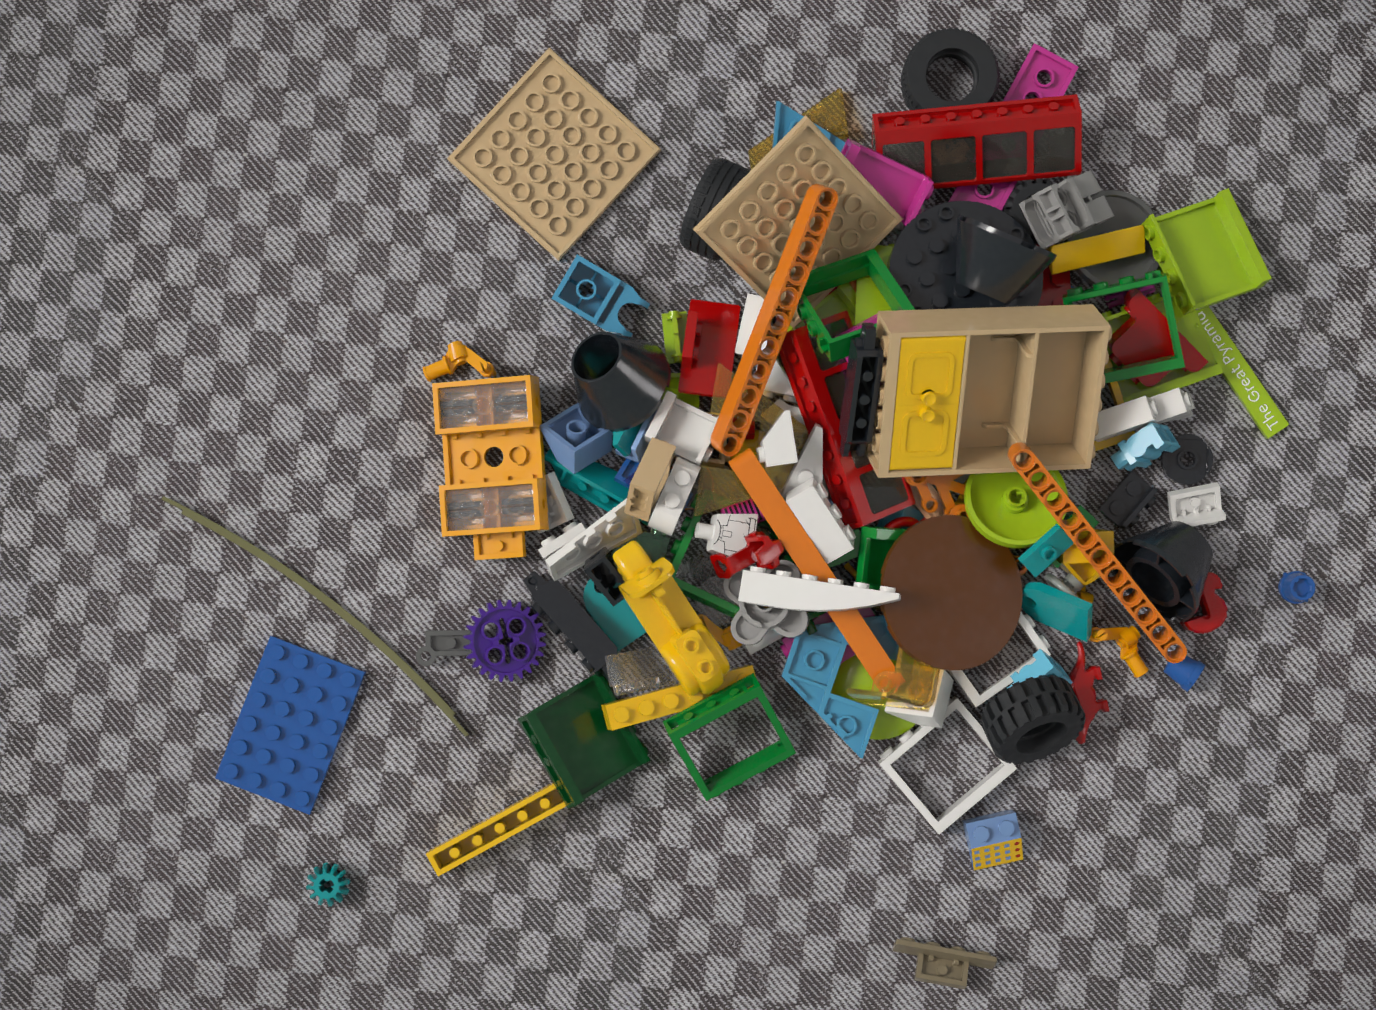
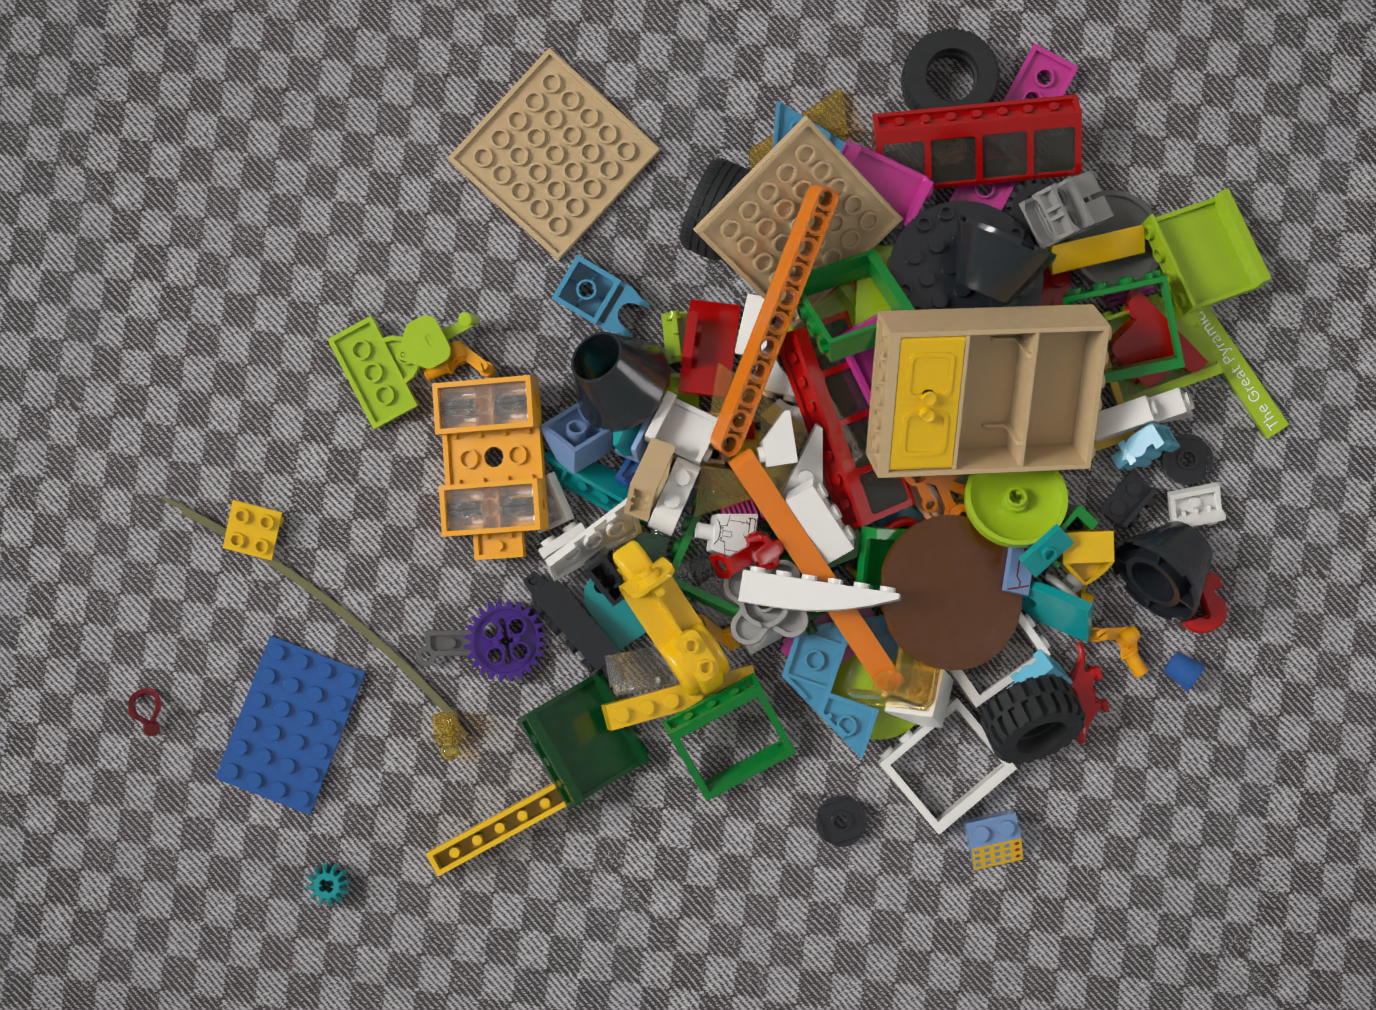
(150, 726): none -> dark red piece
(252, 529): none -> yellow hinge
(377, 362): none -> lime plate
(447, 734): none -> clear yellow piece
(854, 826): none -> black plate
(861, 391): black hinge -> none
(942, 964): dark tan bracket -> none
(1016, 575): none -> medium blue tile
(1093, 543): orange beam -> none
(1296, 587): blue piece -> none

